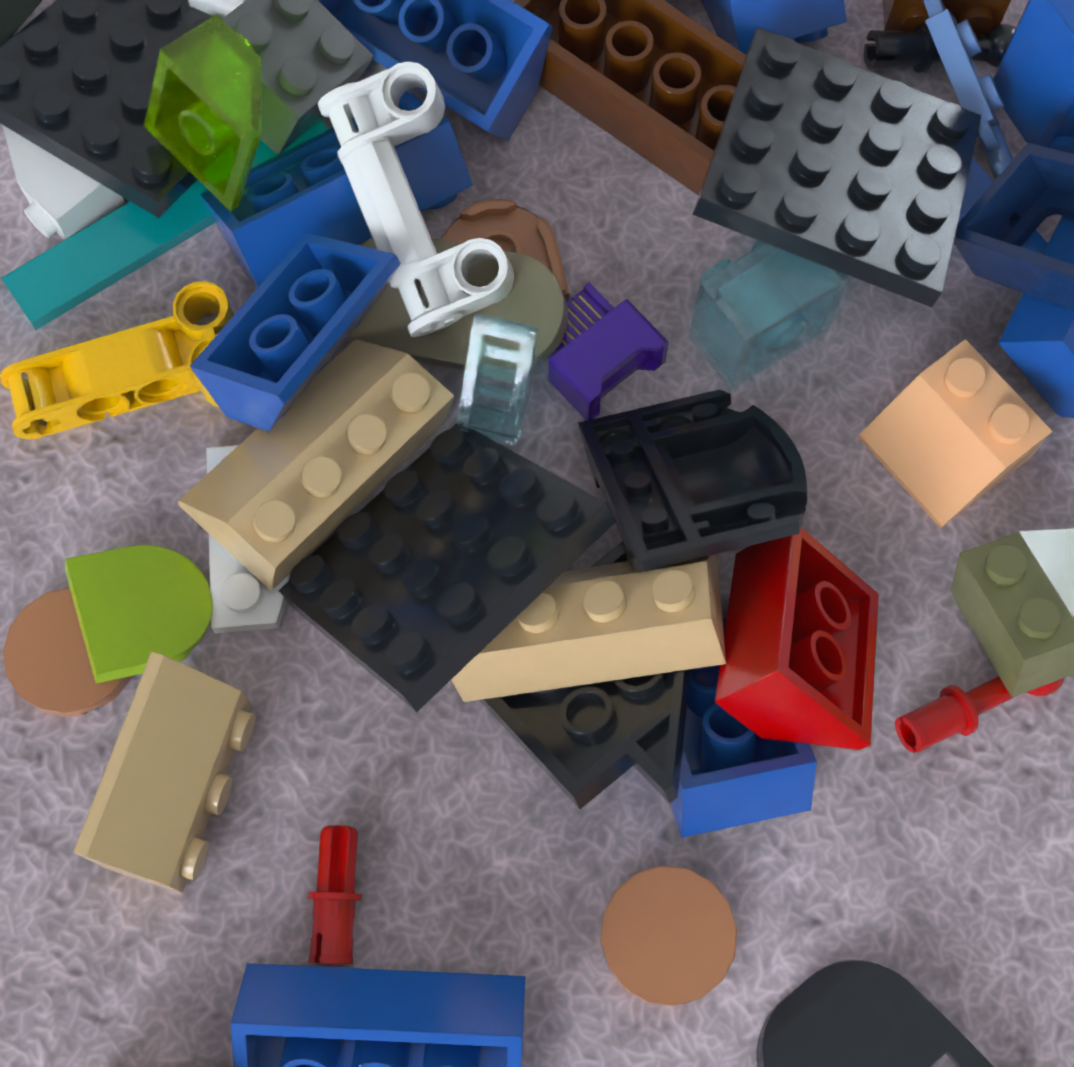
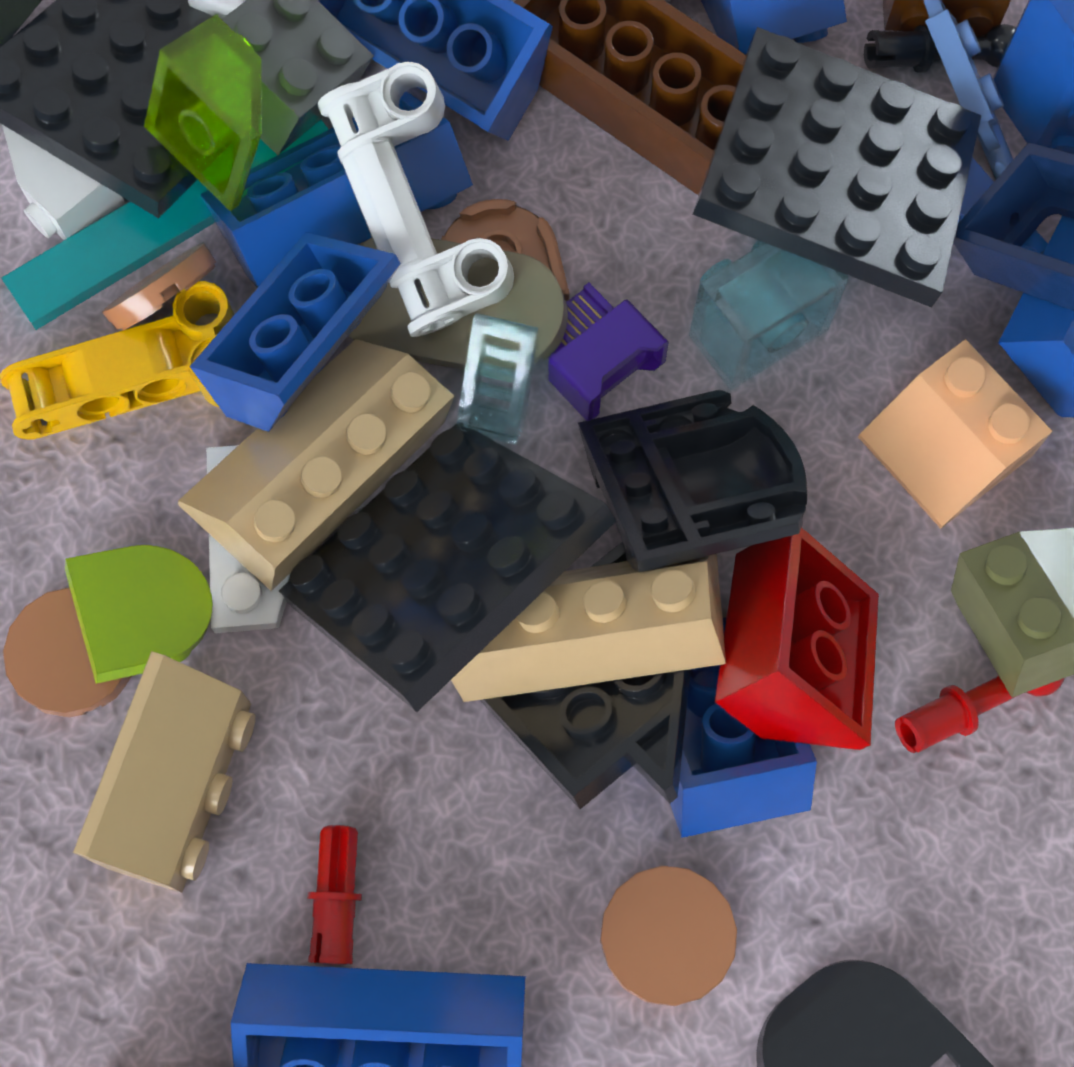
(159, 287): none -> nougat tile

